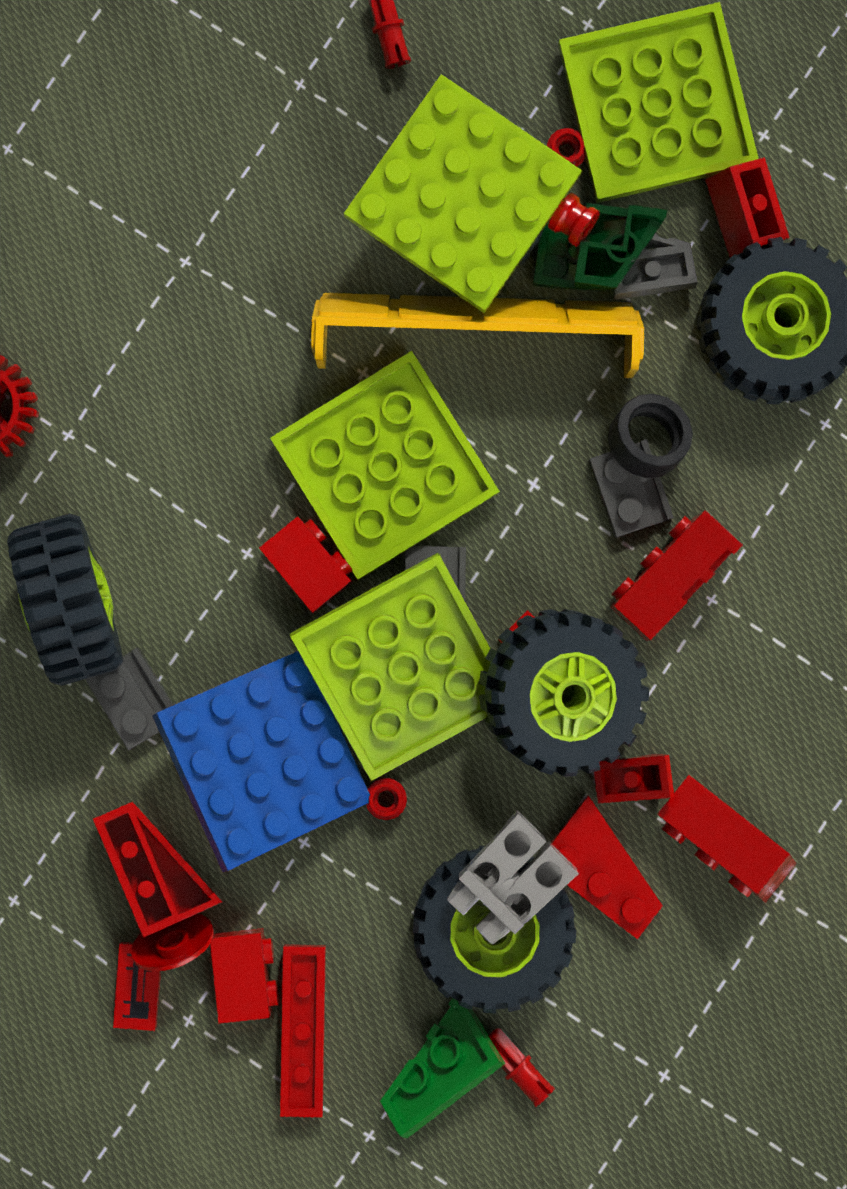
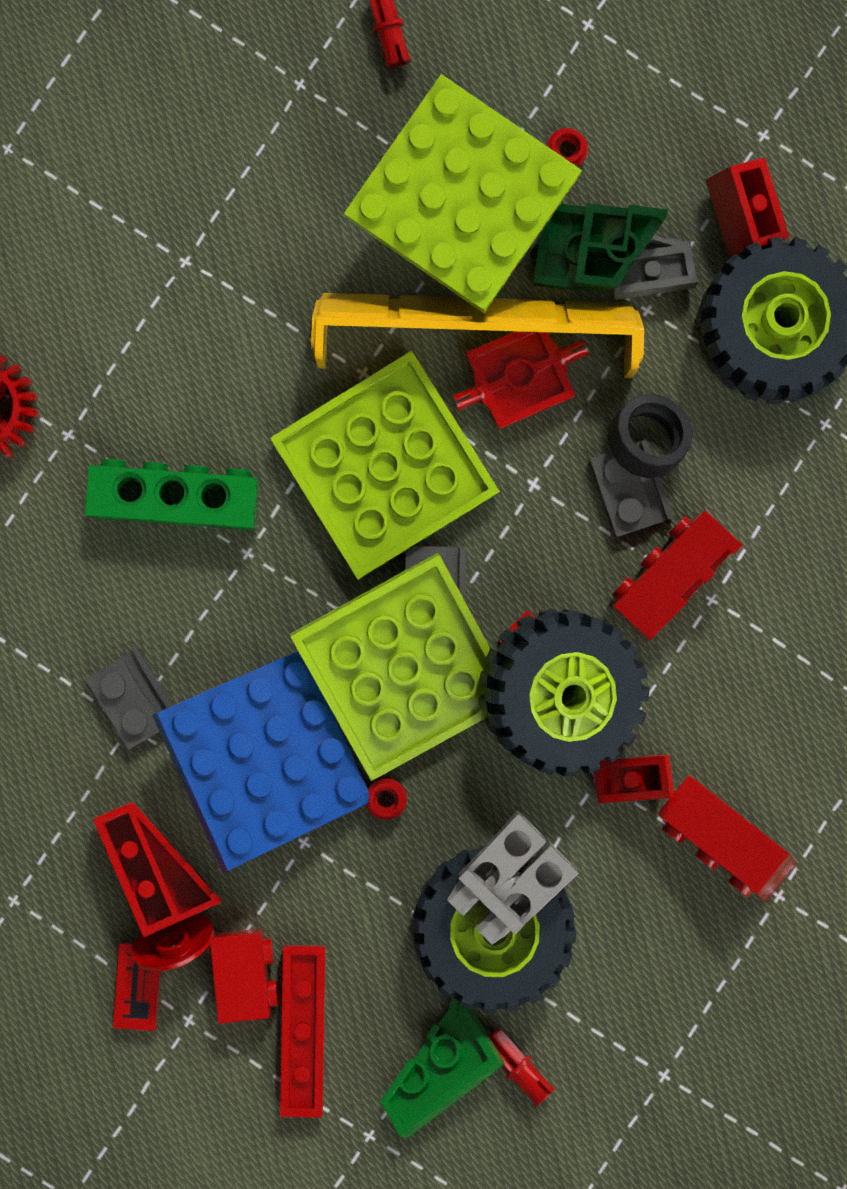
(64, 599): black wheel -> none
(106, 501): none -> green brick
(306, 564): red brick -> none
(520, 376): none -> red plate
(573, 219): red wheel -> none
(606, 870): red wing -> none
(657, 101): lime plate -> none

